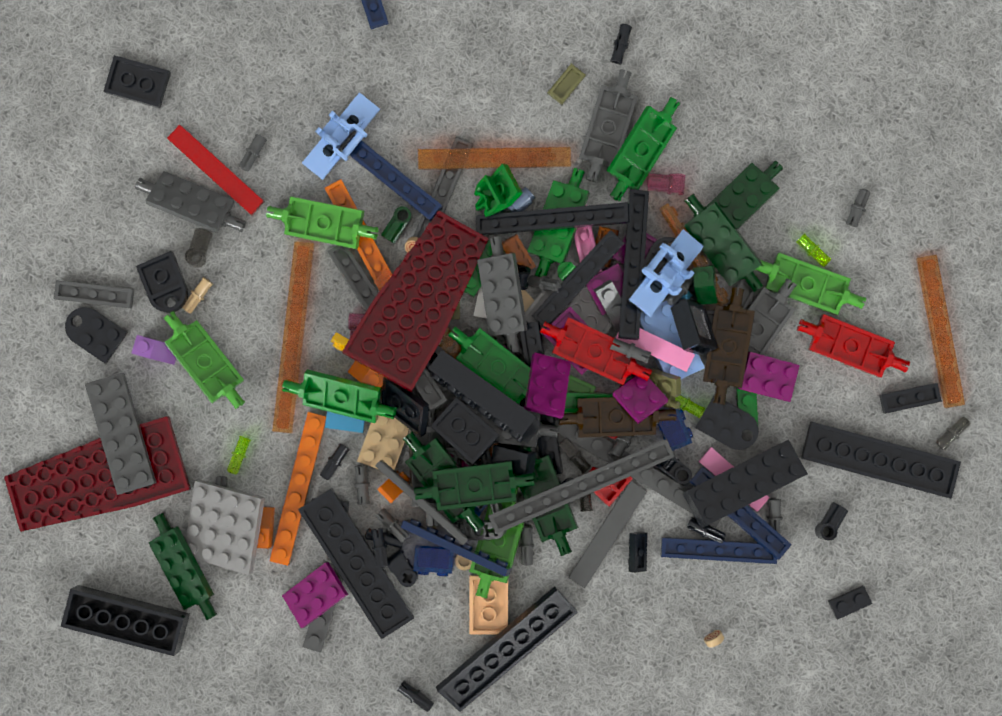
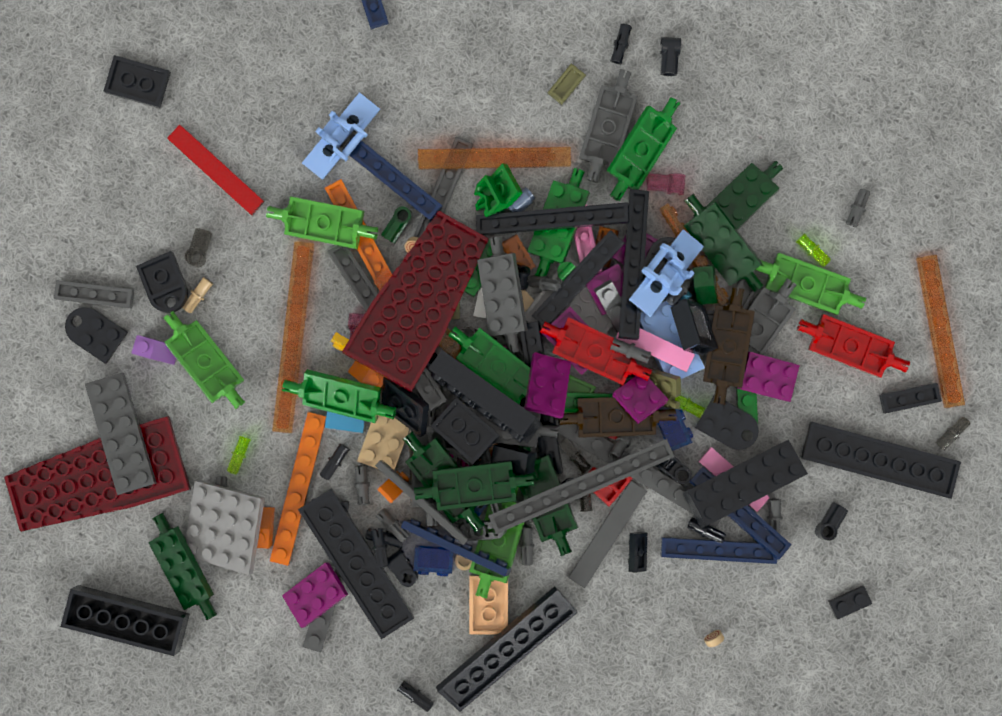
(190, 202): dark grey plate -> none
(252, 152): dark grey axle -> none
(669, 59): none -> black piece

